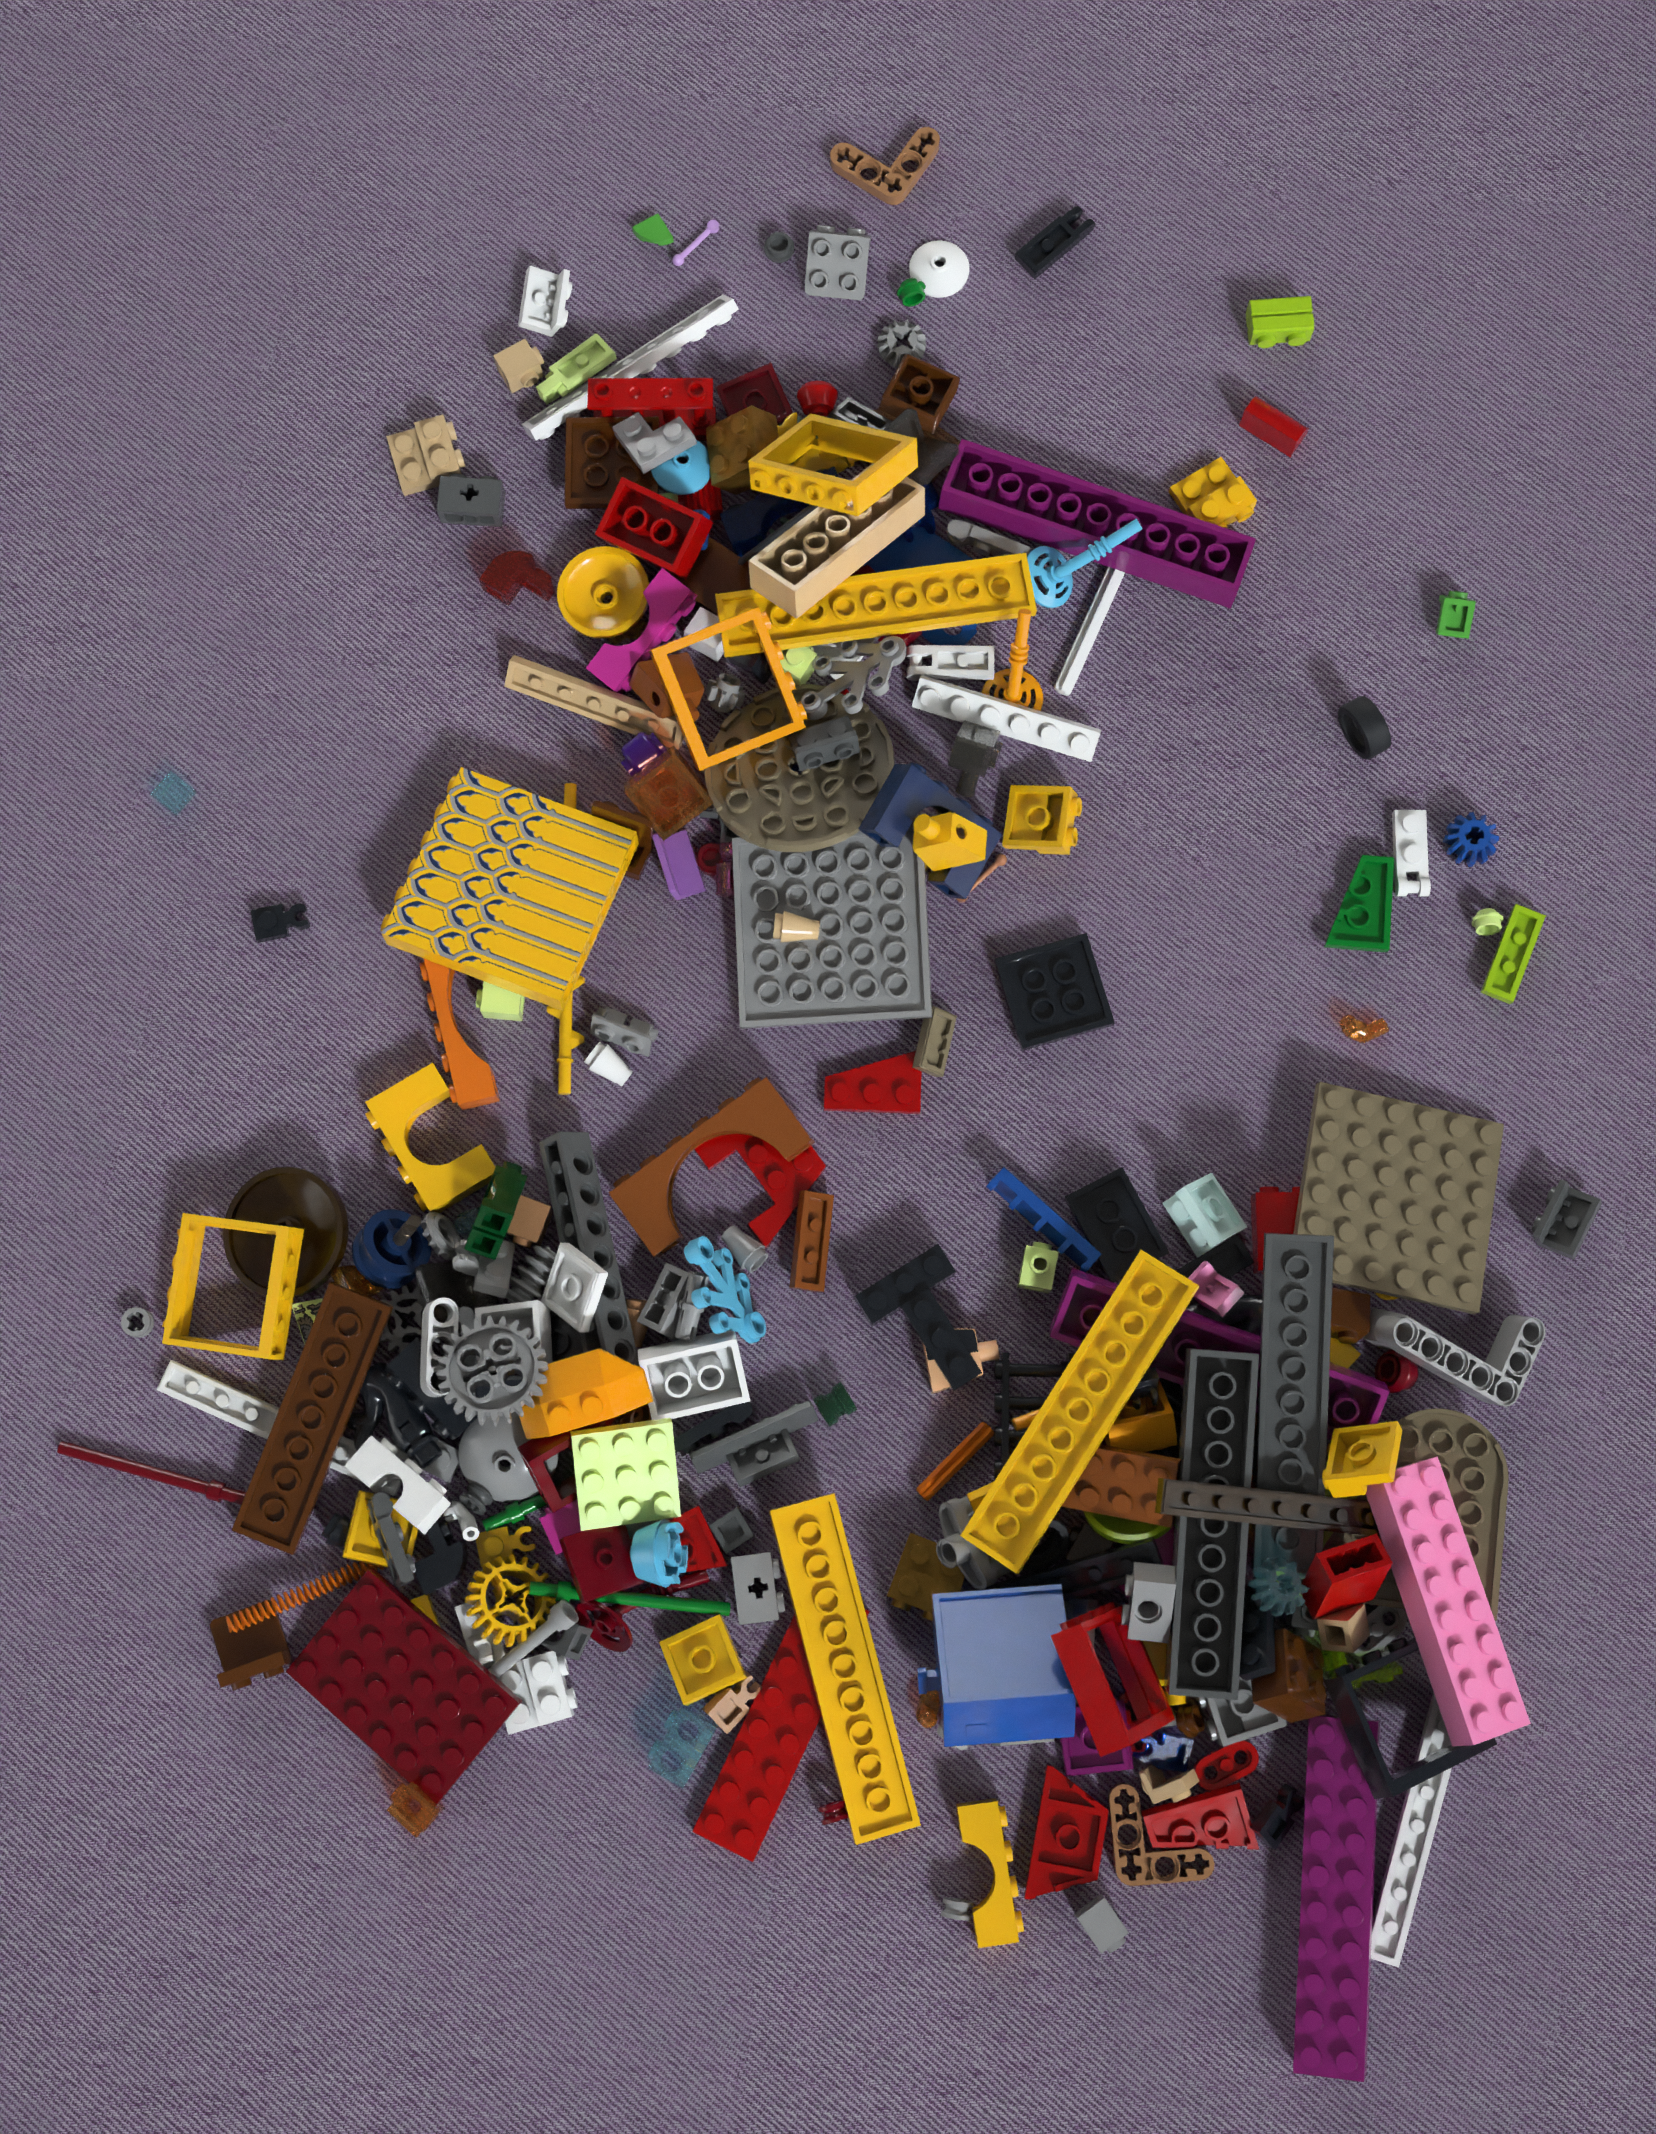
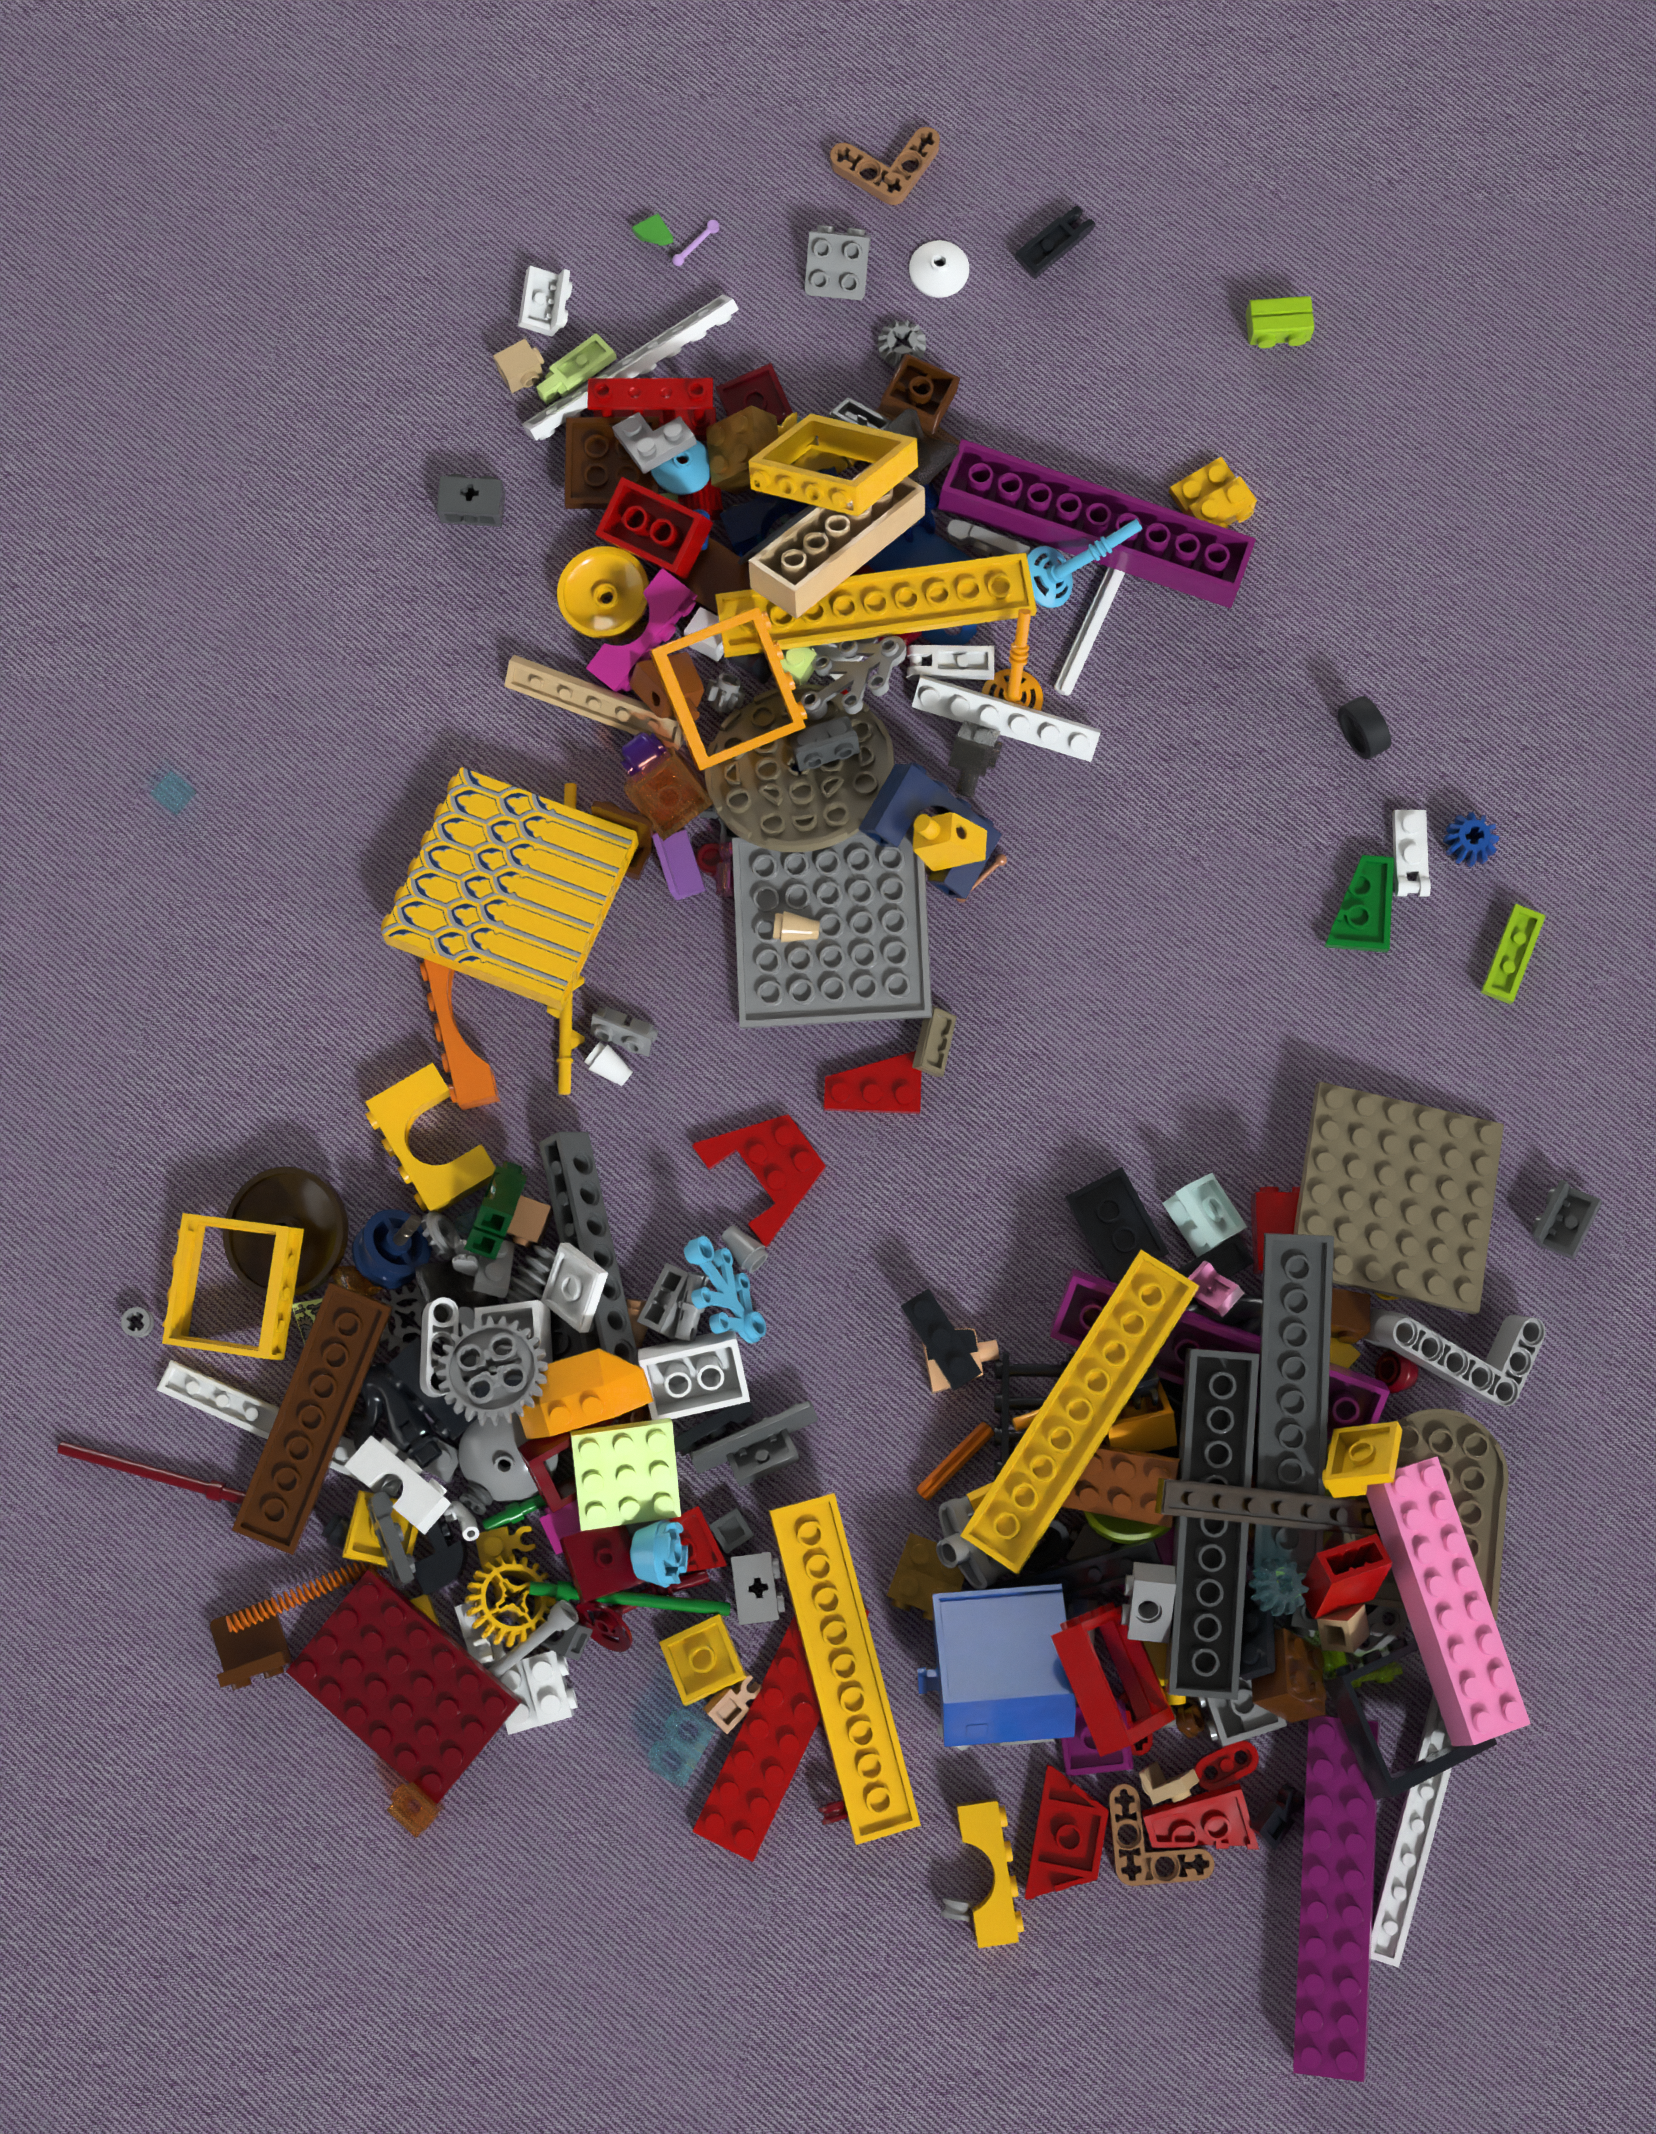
(273, 921): black plate -> none
(425, 454): tan plate -> none
(499, 1003): yellowish green brick -> none
(510, 572): clear red brick -> none
(648, 1193): dark orange arch -> none
(779, 247): dark grey plate -> none
(811, 1241): dark orange plate -> none
(817, 398): red cone -> none
(835, 1404): clear green wheel -> none
(903, 1284): black brick -> none
(911, 292): green plate -> none
(928, 1709): clear orange arm -> none
(1038, 1267): yellowish green brick -> none
(1042, 819): yellow plate -> none
(1044, 1219): blue hinge -> none
(1054, 992): black plate -> none
(1102, 1924): light grey brick -> none
(1168, 1752): clear blue plate -> none
(1273, 426): red brick -> none
(1361, 1031): clear orange arm -> none
(1455, 615): bright green bracket -> none
(1487, 922): yellowish green plate -> none

